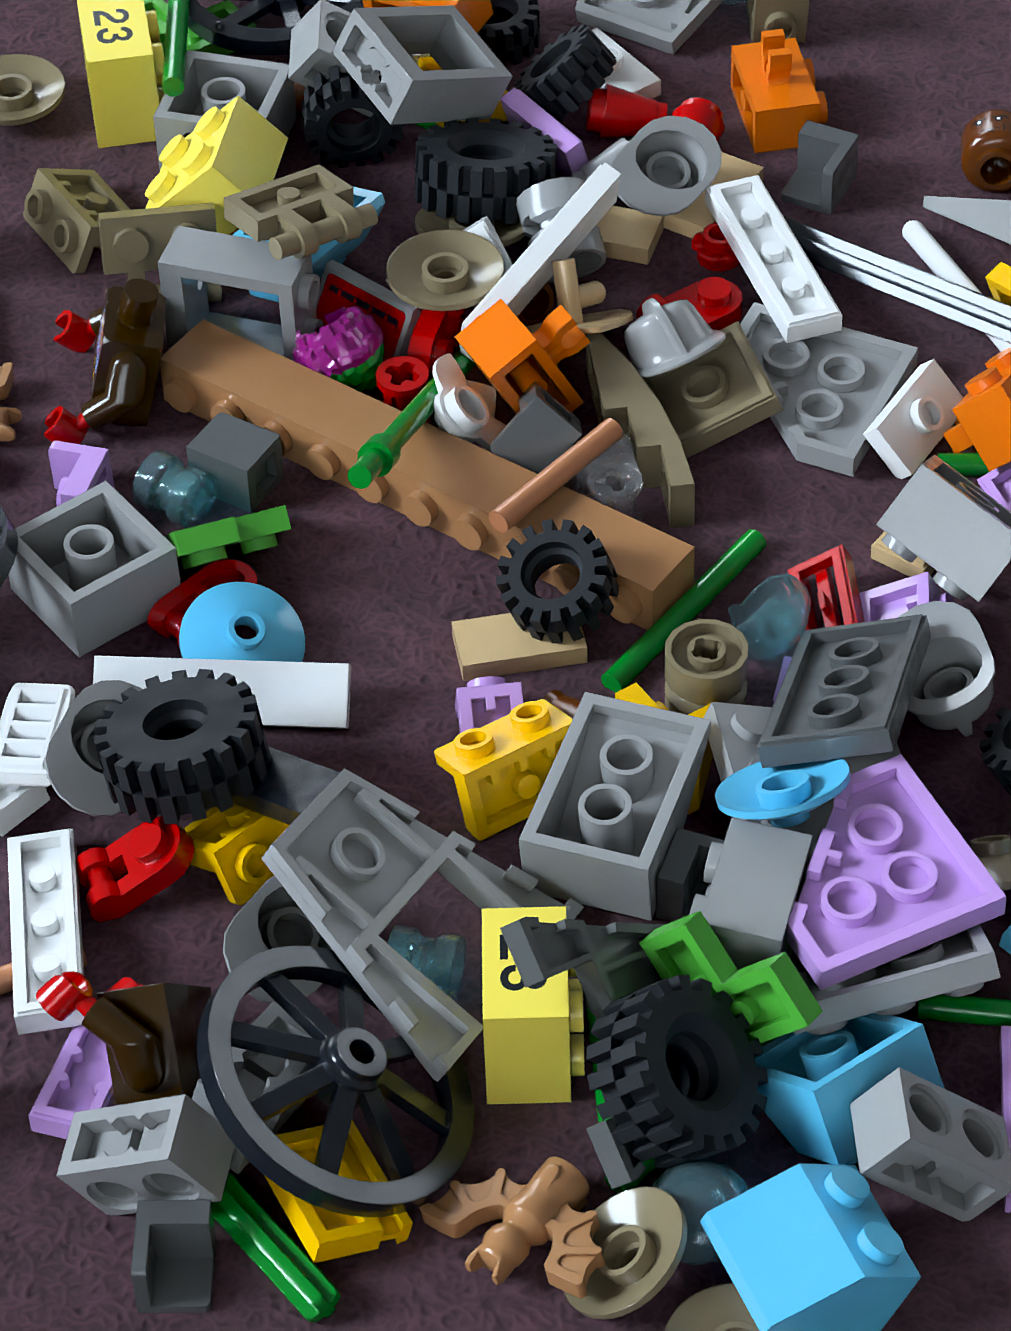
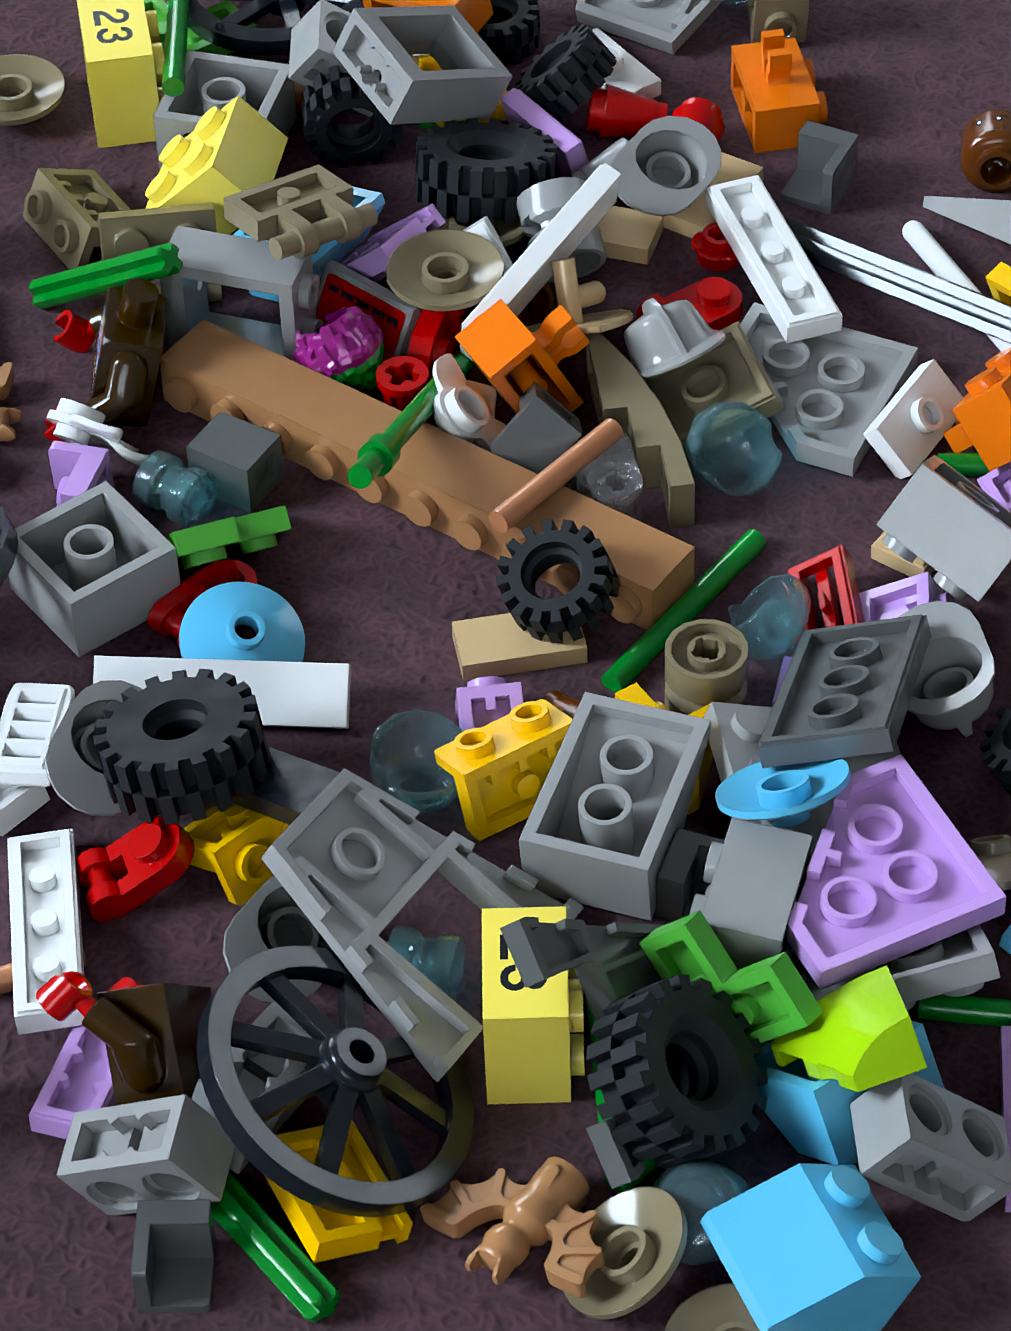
(80, 423): none -> white plate
(97, 277): none -> green axle
(373, 256): none -> lavender plate
(405, 759): none -> clear light blue hair
(732, 449): none -> clear light blue hair
(858, 1037): none -> lime slope

